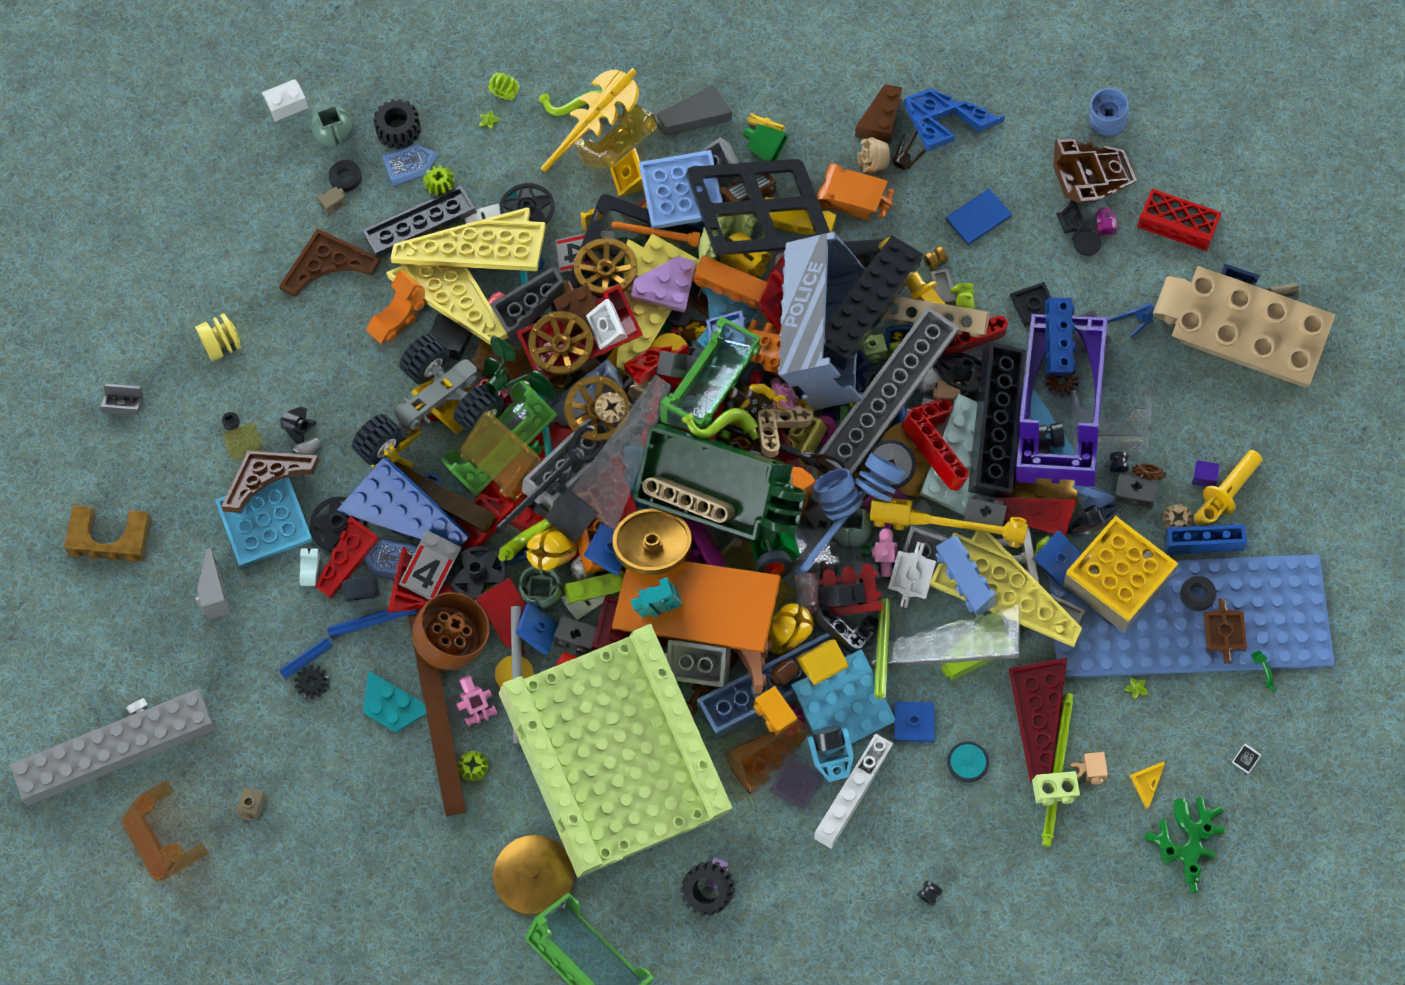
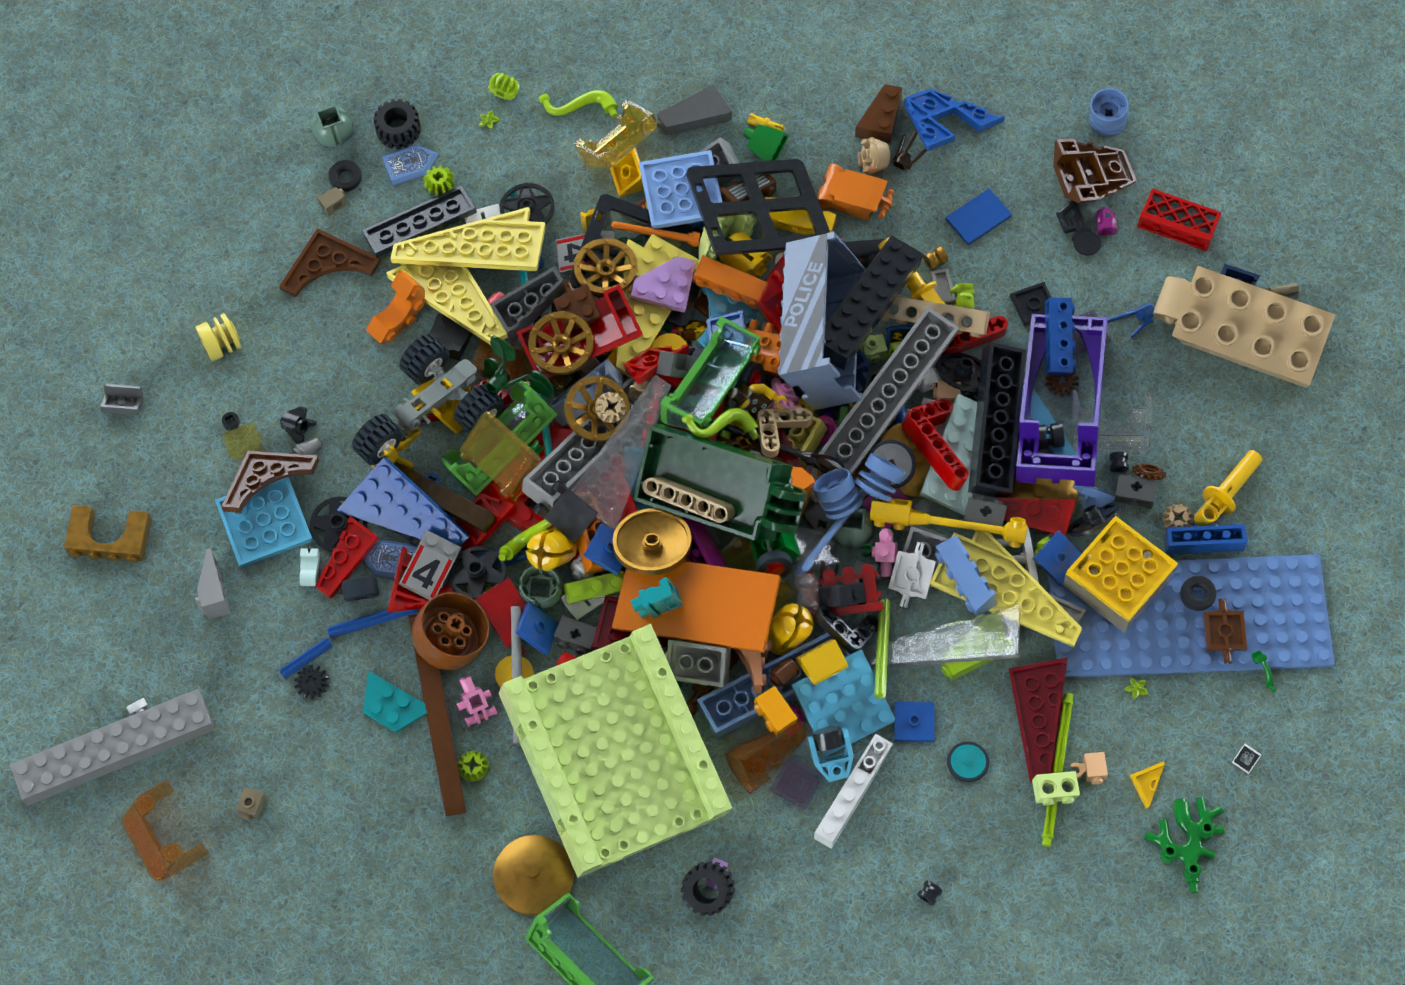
(285, 100): white slope -> none
(574, 457): black piece -> none
(606, 324): white slope -> none
(616, 88): yellow animal -> none
(1205, 473): dark purple panel -> none

